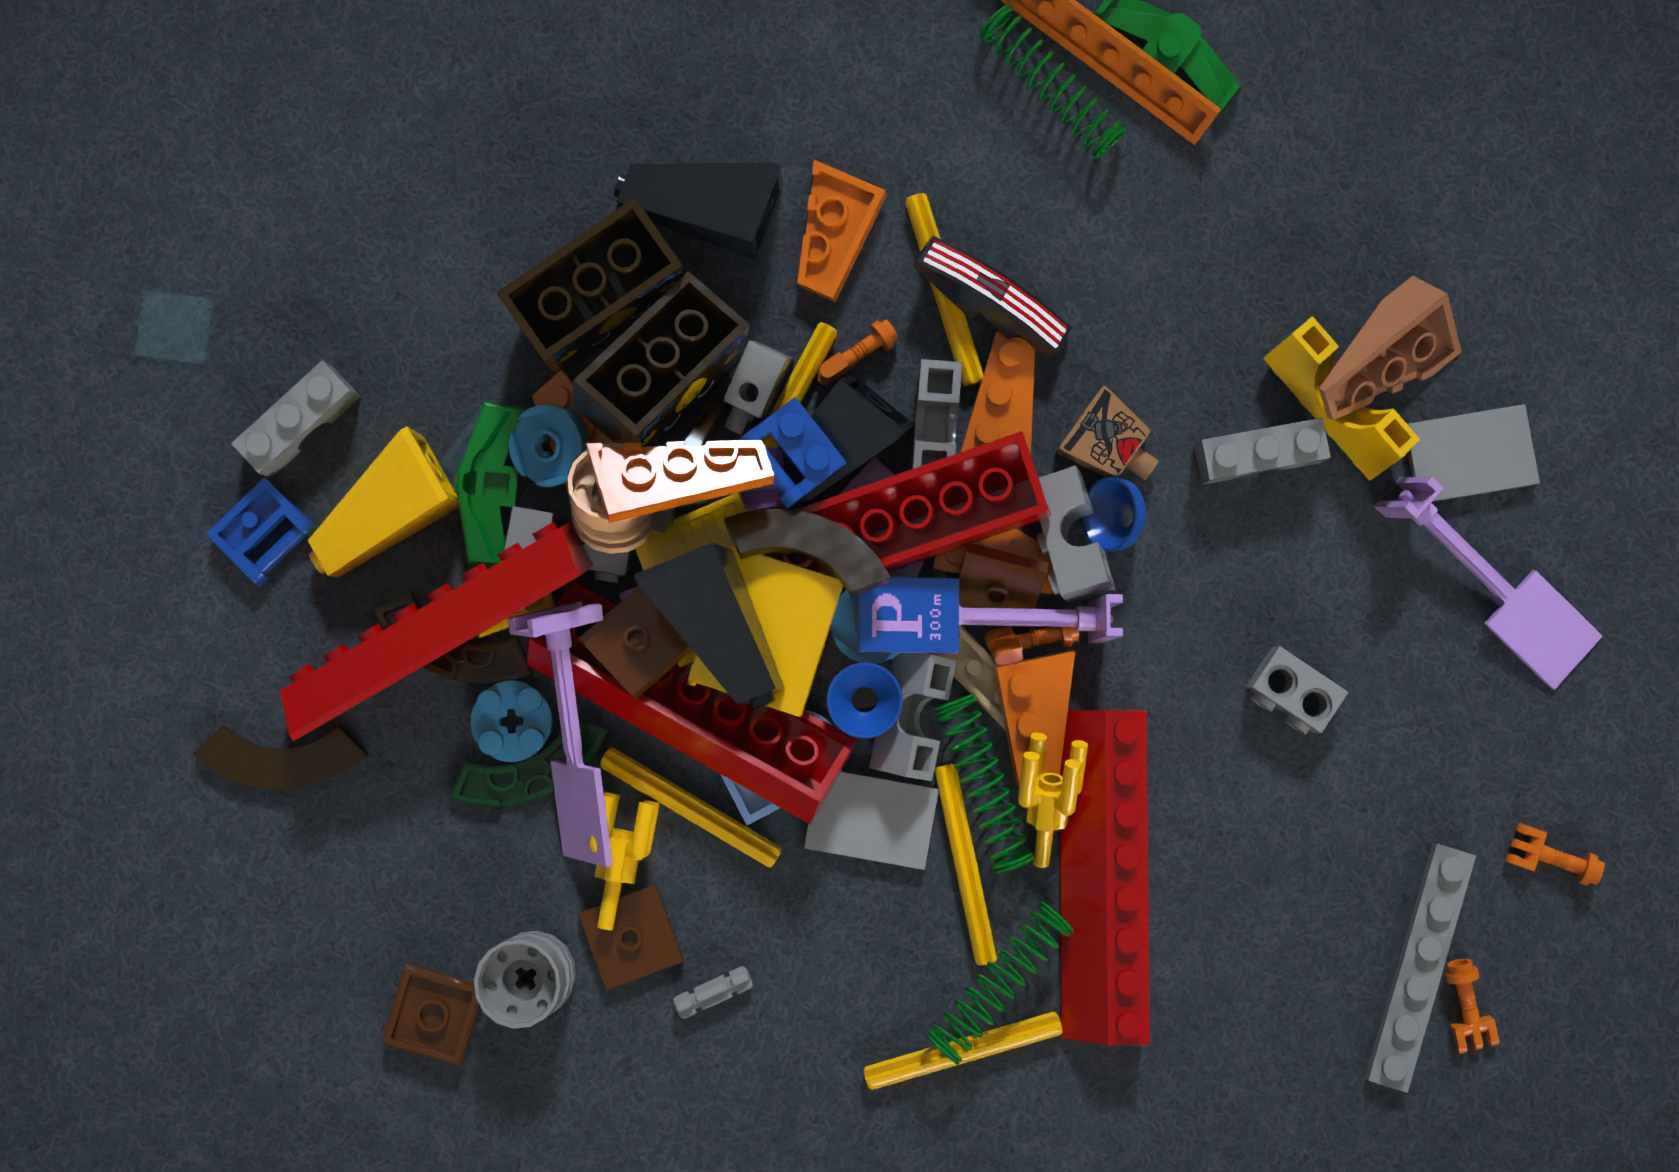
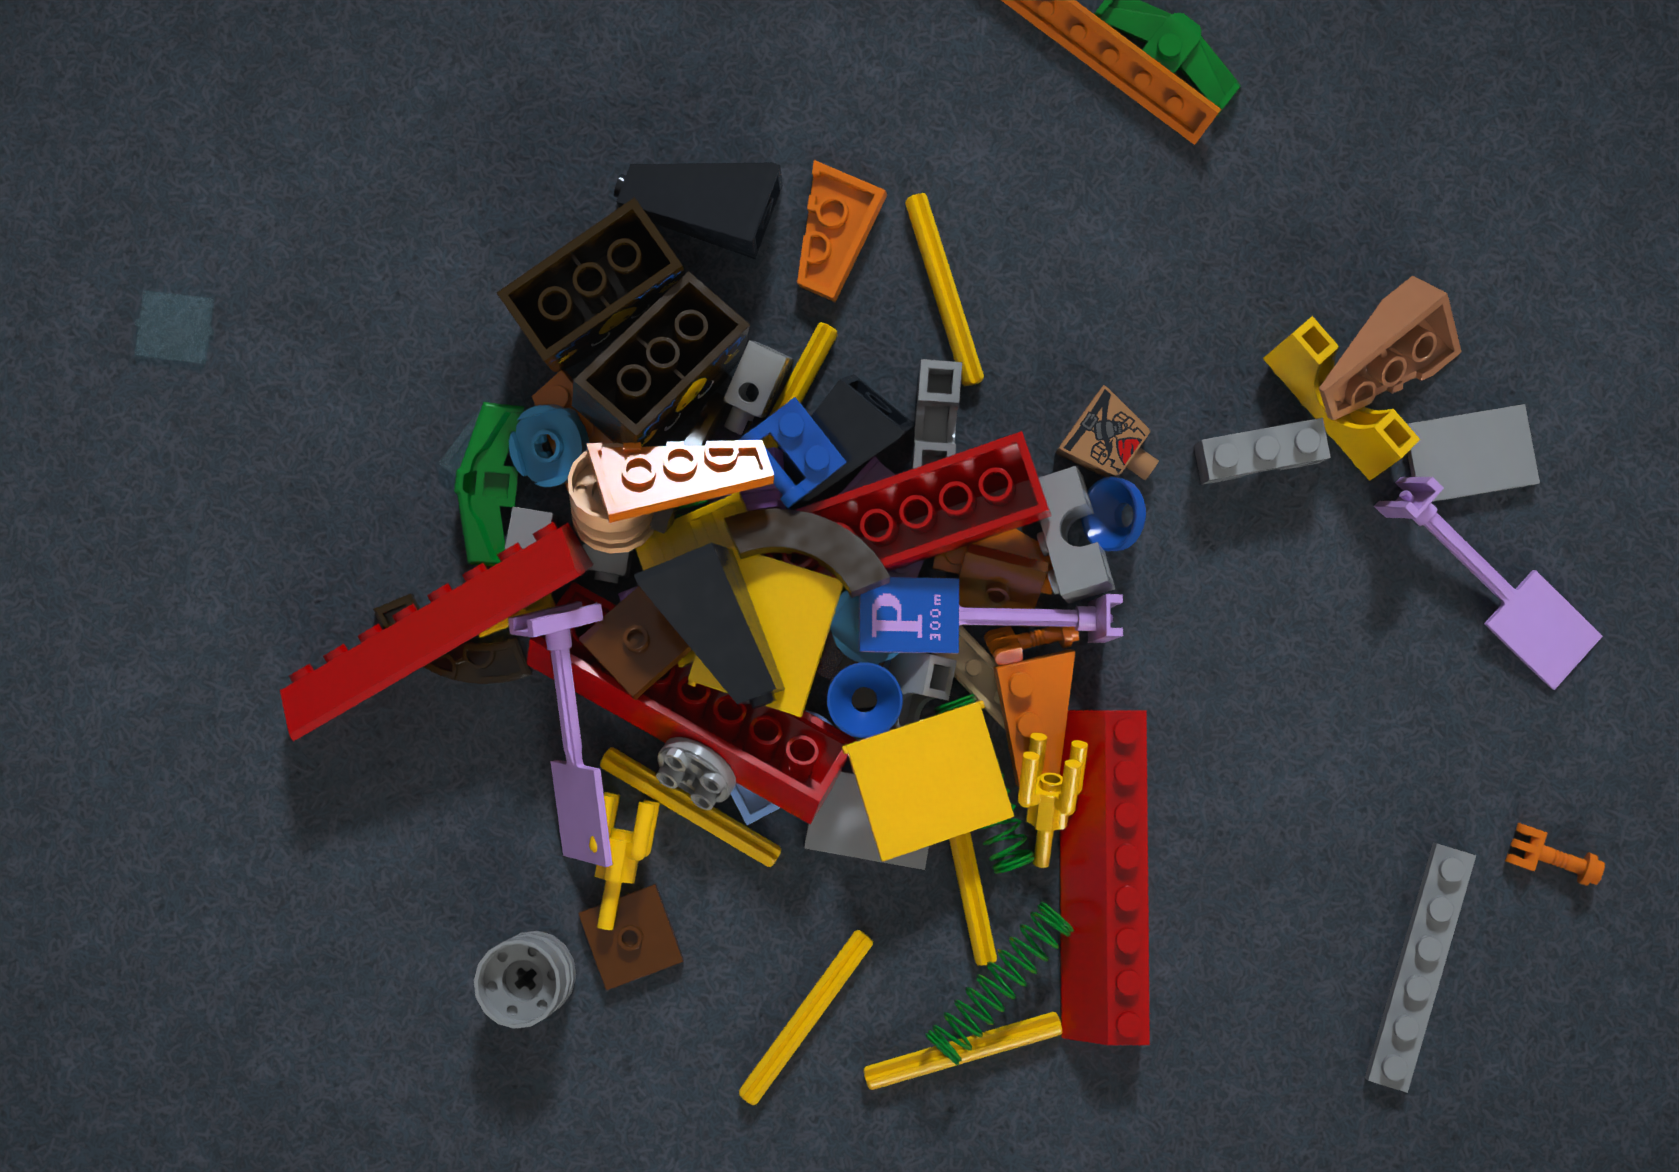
(252, 522): blue plate -> none
(277, 434): light grey arch -> none
(280, 768): dark brown tile -> none
(385, 506): yellow slope -> none
(432, 1014): reddish brown plate -> none
(524, 780): dark green tile -> none
(527, 703): dark azure plate -> none
(696, 771): none -> light grey tile
(713, 992): light grey axle -> none
(805, 1017): none -> yellow axle
(882, 336): orange hinge -> none
(929, 781): none -> yellow piece
(984, 290): slope -> none
(1004, 394): orange wing -> none
(1110, 136): green piece -> none
(1299, 681): light grey brick -> none
(1463, 974): orange hinge -> none

